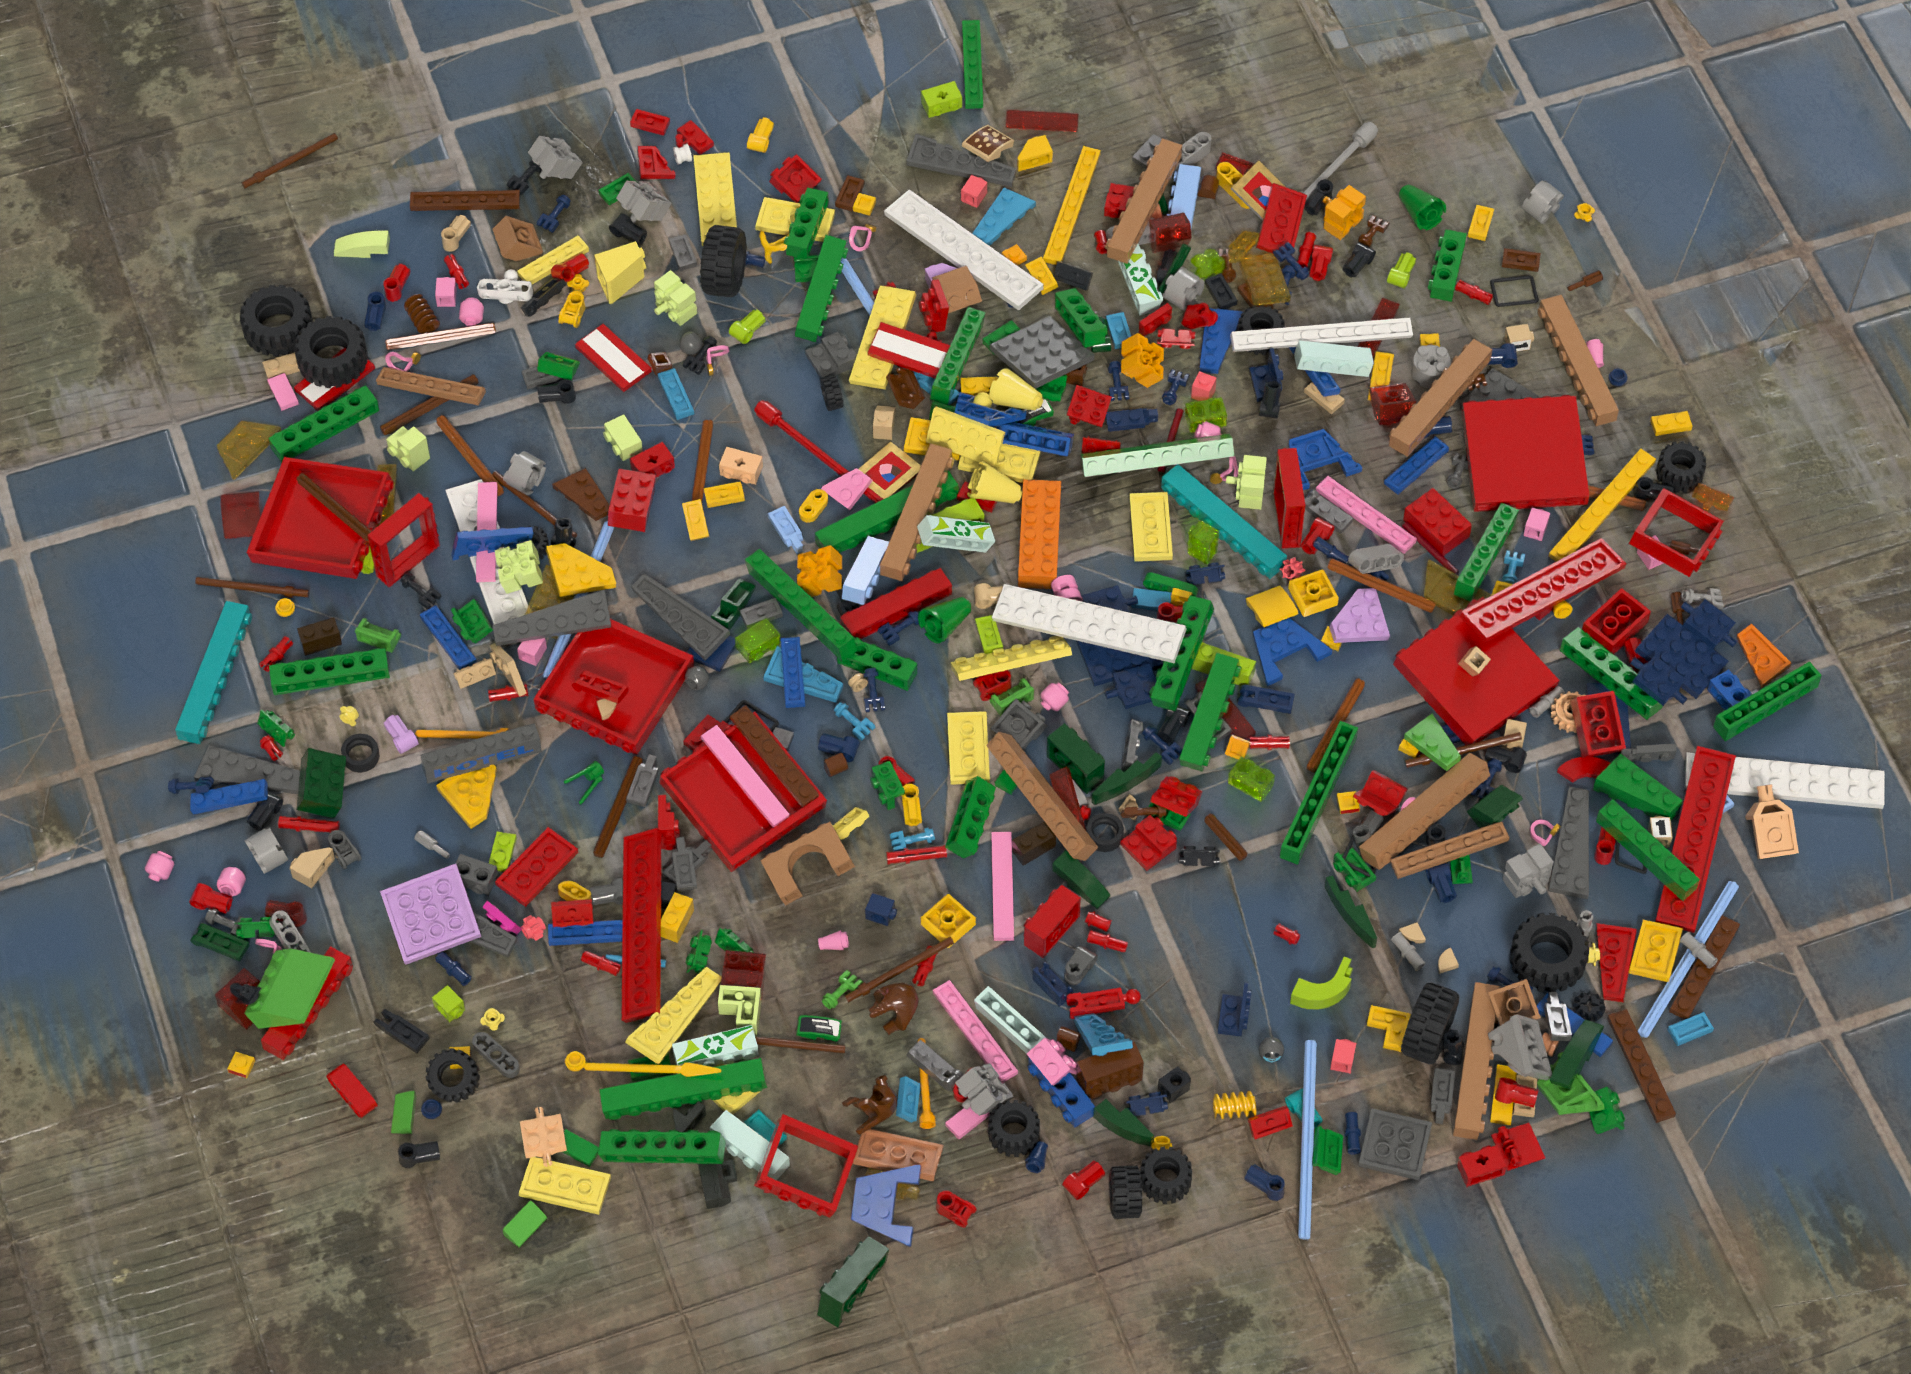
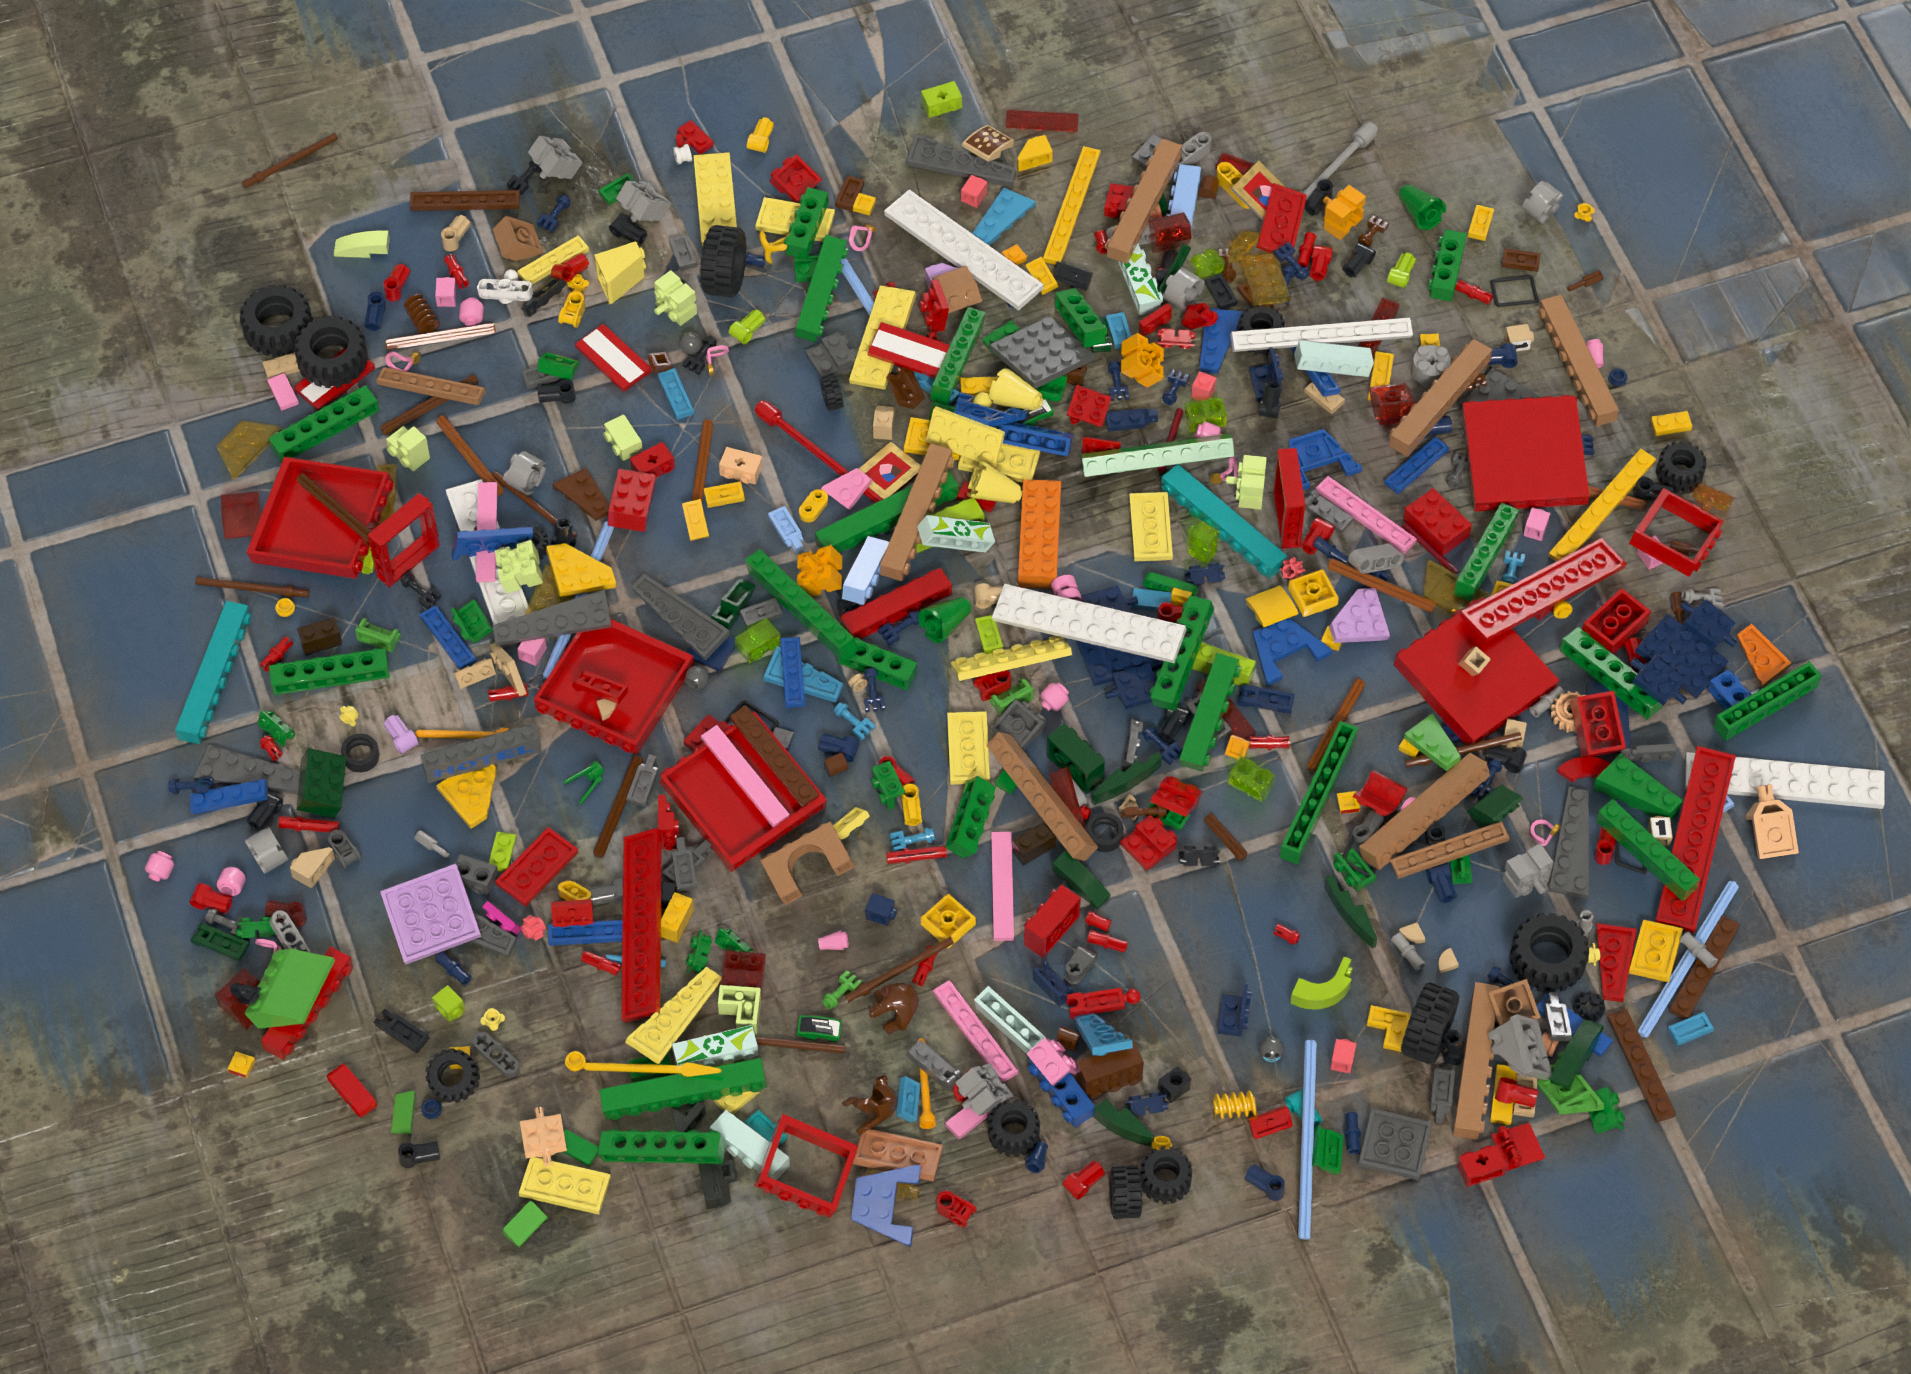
(650, 122): red plate -> none
(652, 164): red wing -> none
(851, 1280): wedge -> none
(972, 64): green plate -> none

